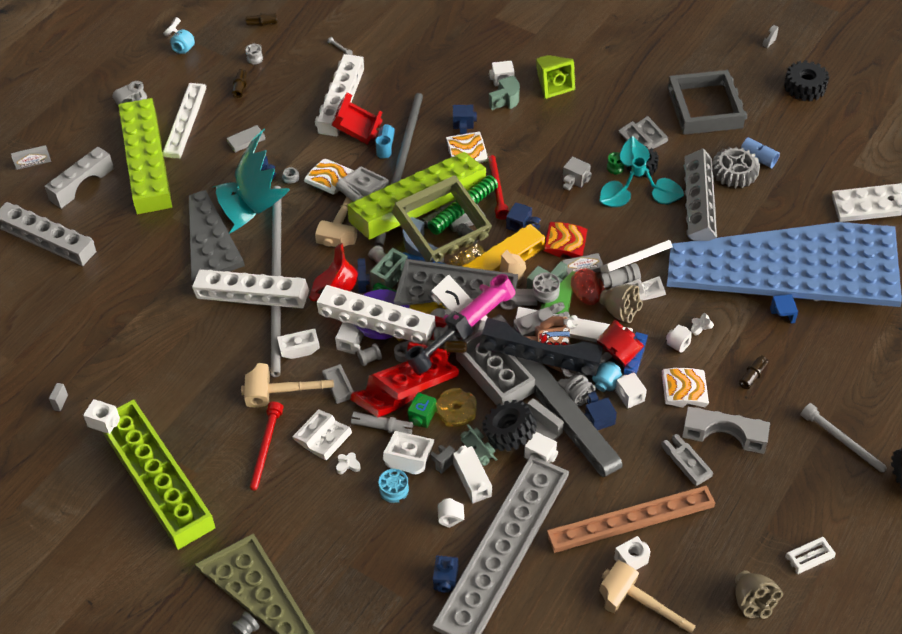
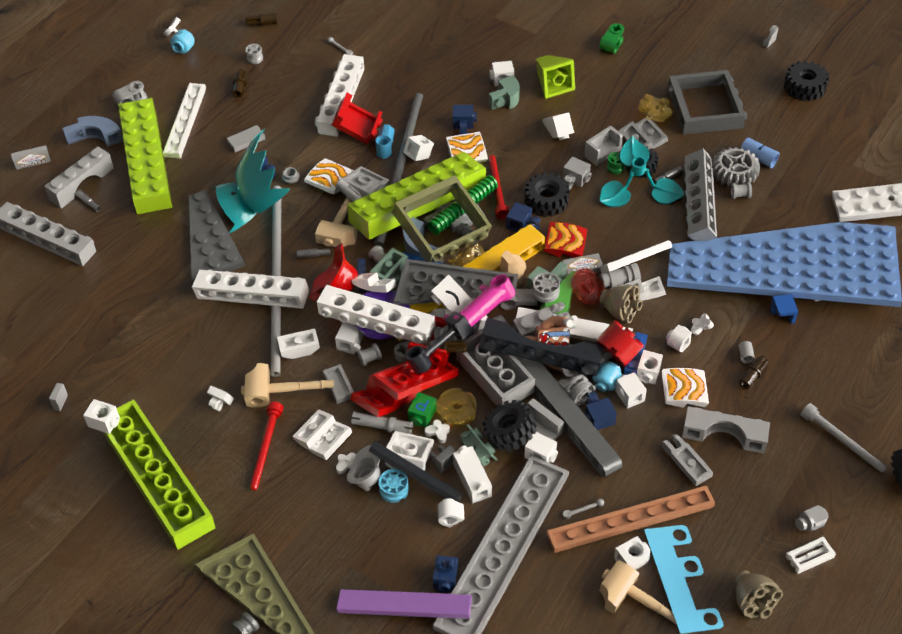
(87, 200): none -> flat silver pin
(93, 127): none -> sand blue arch
(218, 398): none -> white tile
(312, 253): none -> flat silver pin
(364, 469): none -> light grey piece
(371, 282): none -> white slope
(404, 603): none -> medium lavender tile
(414, 472): none -> black axle
(418, 147): none -> white brick
(438, 430): none -> white piece
(547, 185): none -> black tyre
(559, 126): none -> white slope
(567, 514): none -> light grey hinge
(601, 145): none -> light grey panel
(612, 39): none -> green piece
(649, 367): none -> white brick
(656, 108): none -> clear yellow plate
(670, 174): none -> flat silver pin
(673, 578): none -> medium azure piece
(741, 190): none -> light grey bush
(746, 352): none -> light grey hinge
(812, 519): none -> light grey arm

